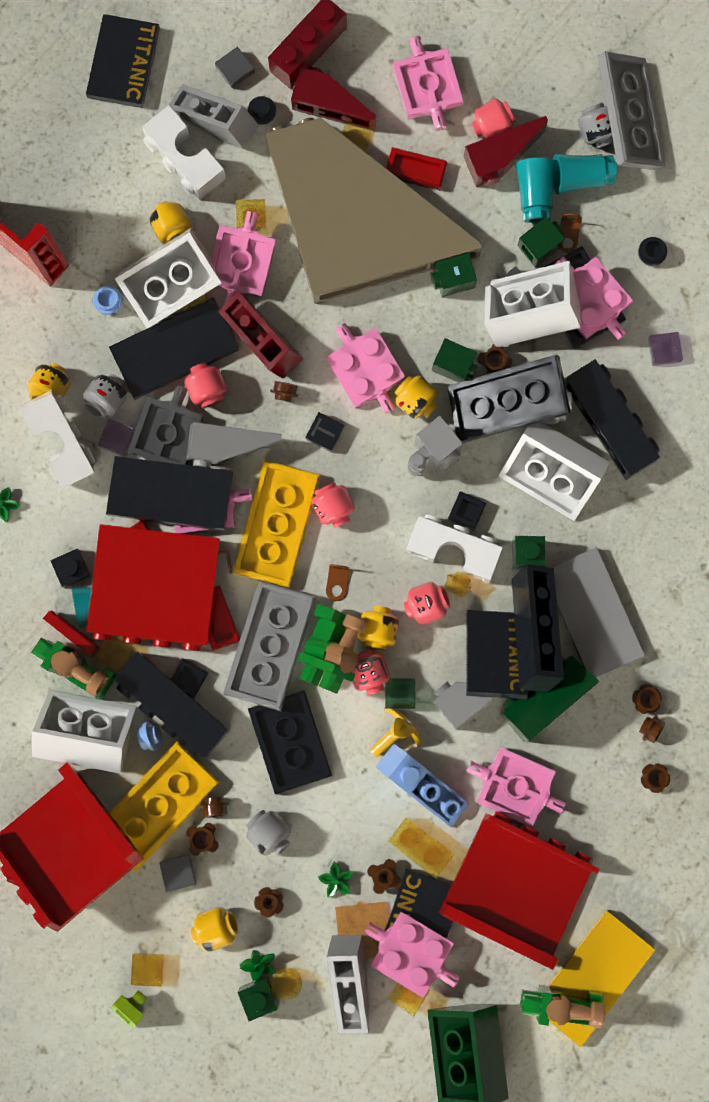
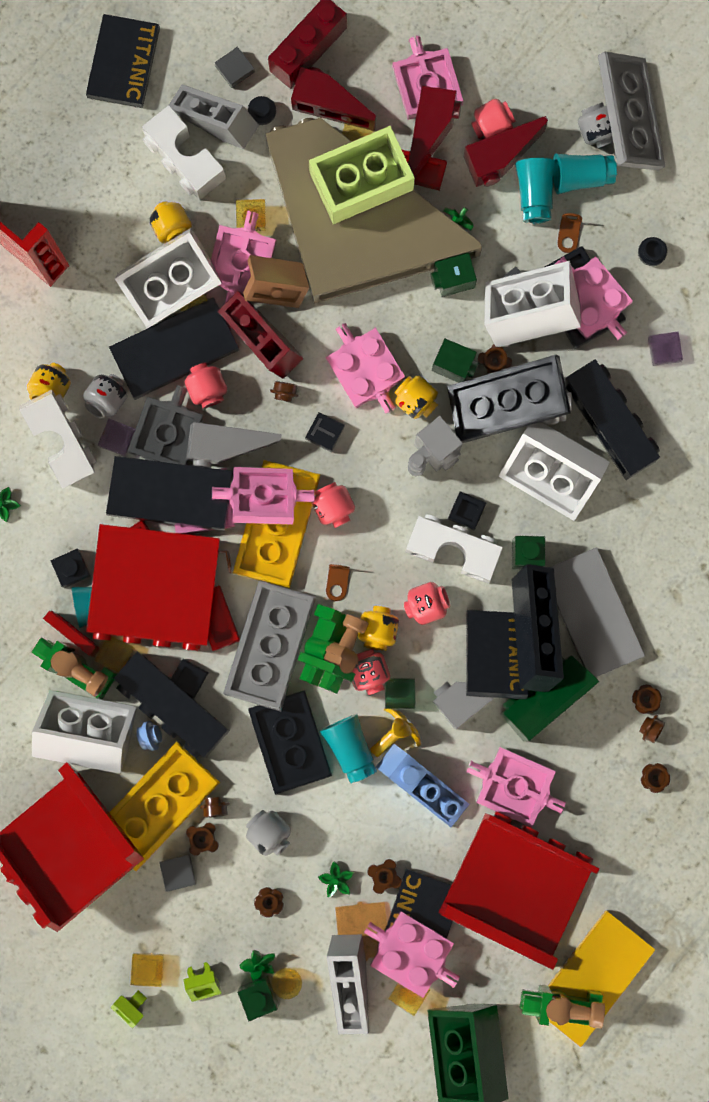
(107, 300): light blue plate -> none
(201, 985): none -> lime tile
(214, 929): yellow head -> none
(263, 495): none -> bright pink plate
(276, 282): none -> medium nougat panel
(350, 748): none -> teal plant
(361, 174): none -> yellowish green brick
(421, 847): clear yellow plate -> none
(433, 122): none -> dark red slope
(458, 584): clear yellow plate -> none
(460, 218): none -> green plant
(541, 241): dark green brick -> none

